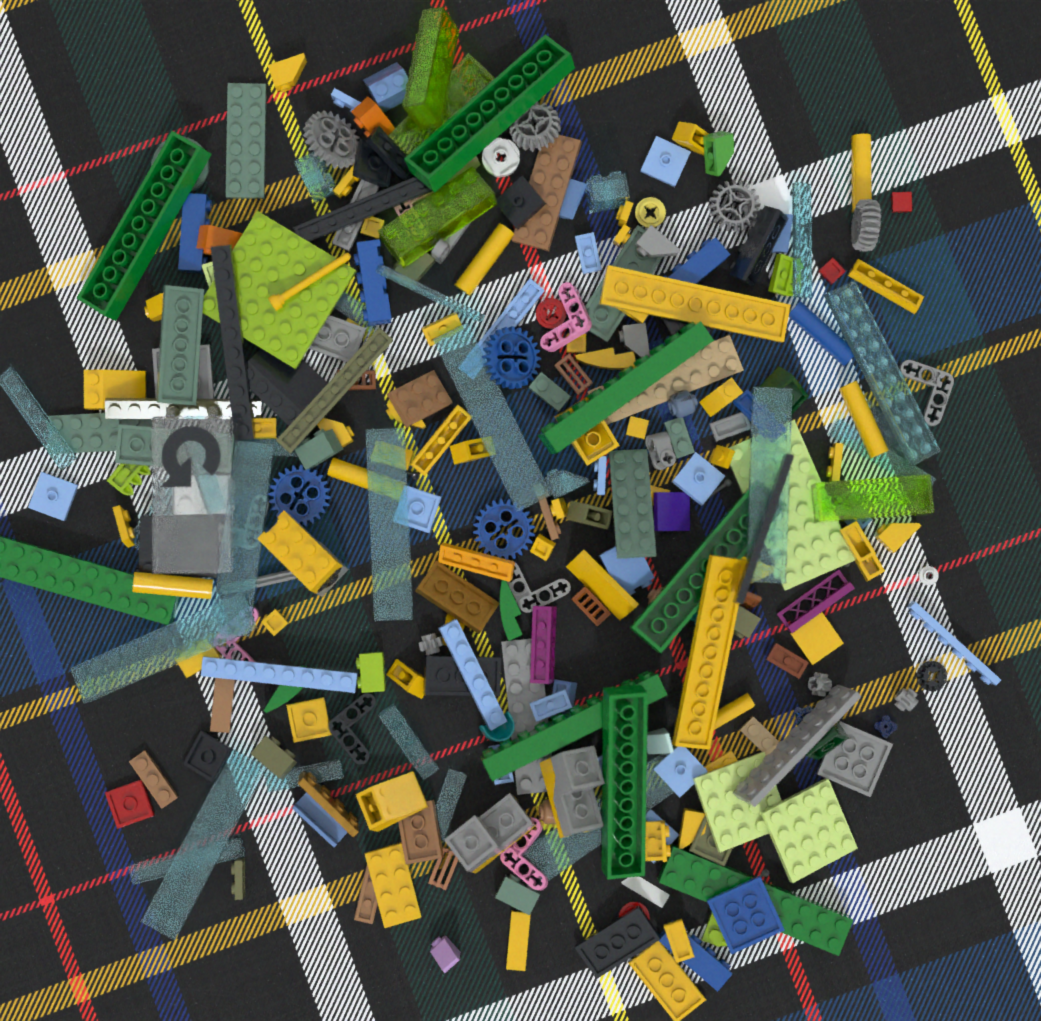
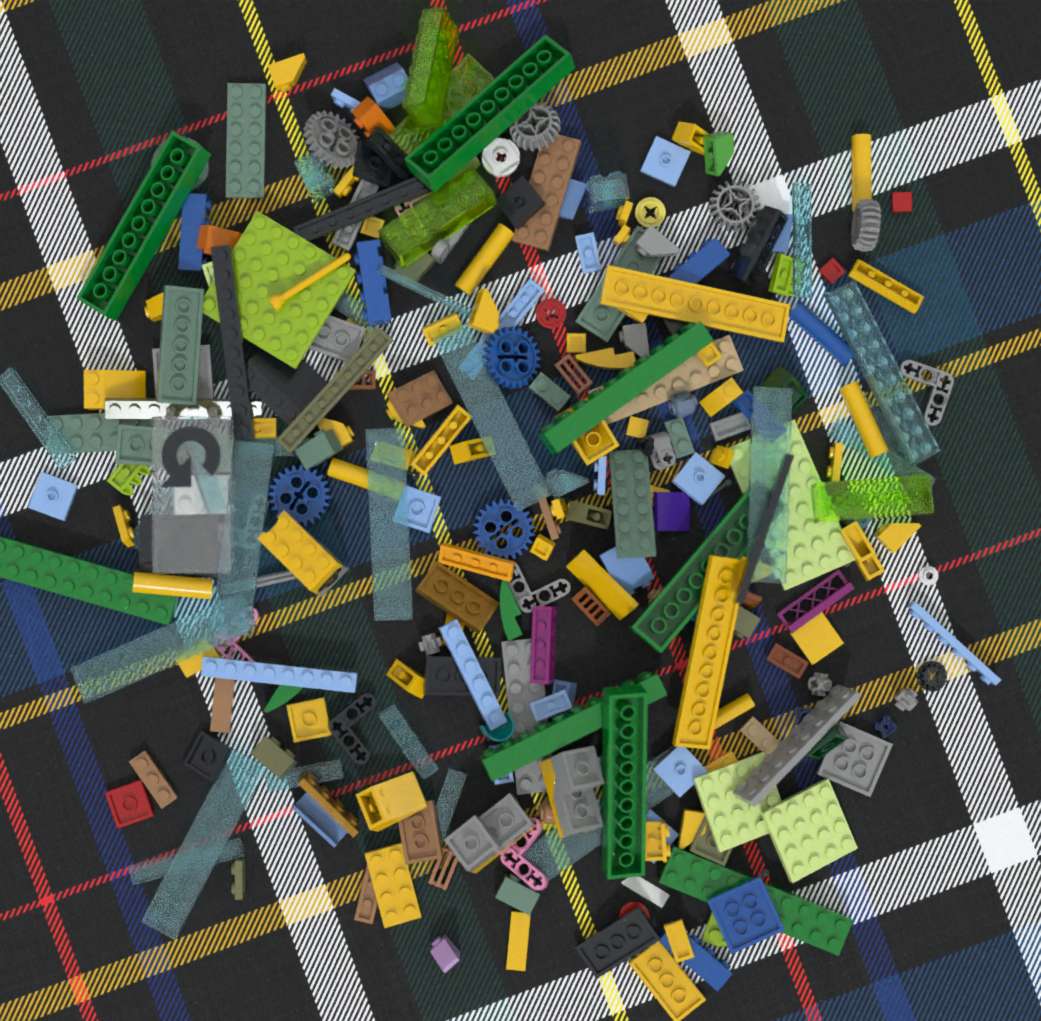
(275, 622): yellow plate -> none
(371, 672): lime brick -> none
(484, 313): none -> yellow slope
(572, 324): bright pink beam -> none
(646, 445): none -> black tile
(659, 742): light aqua slope -> none
(709, 355): none -> yellow tile

